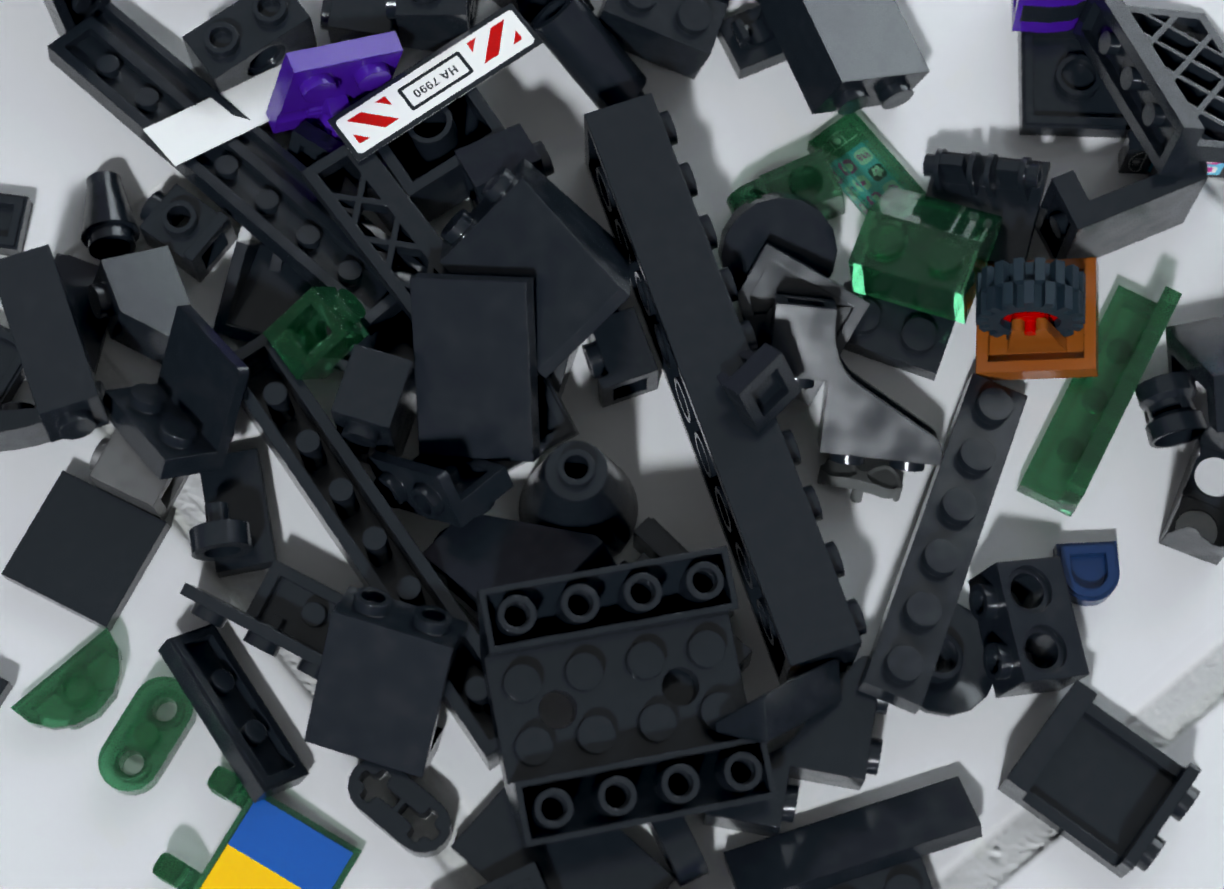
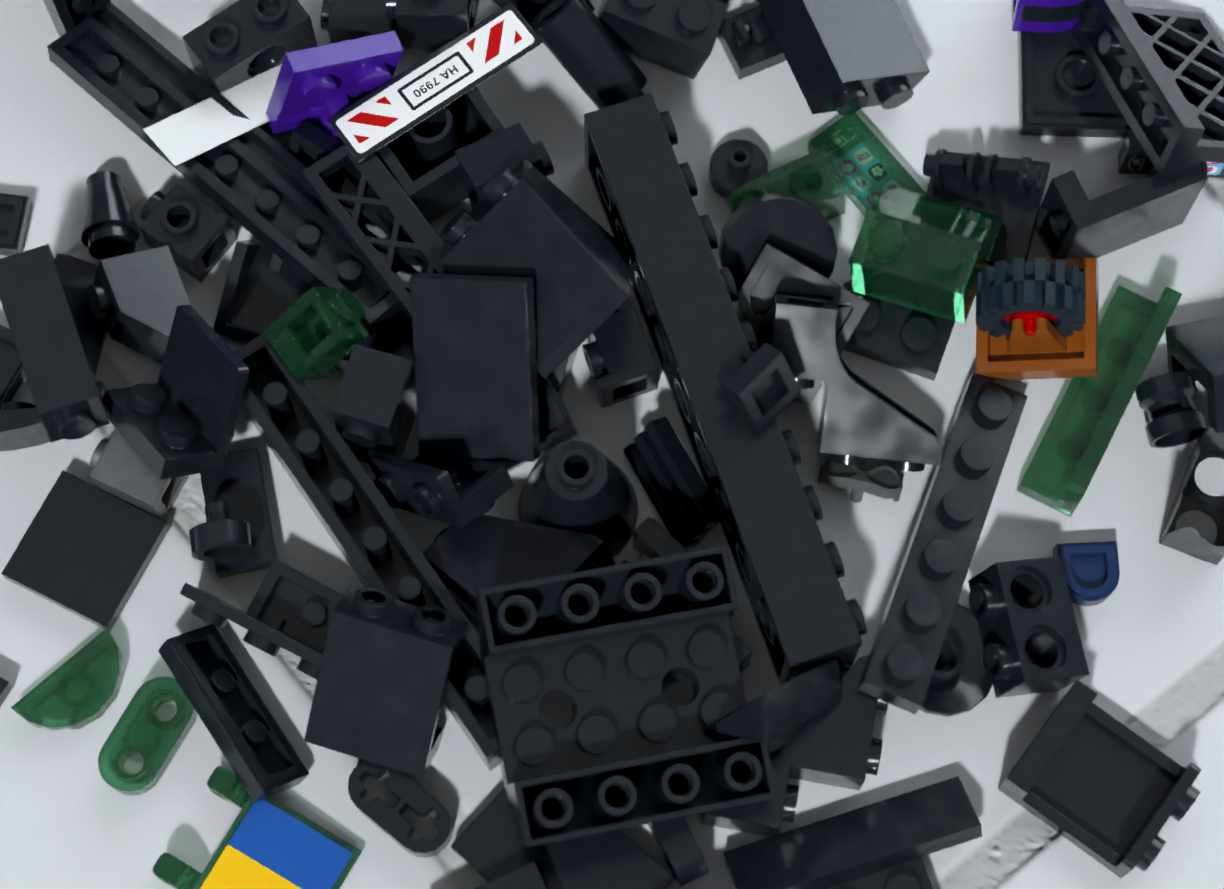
(673, 483): none -> black tile
(736, 165): none -> black tile

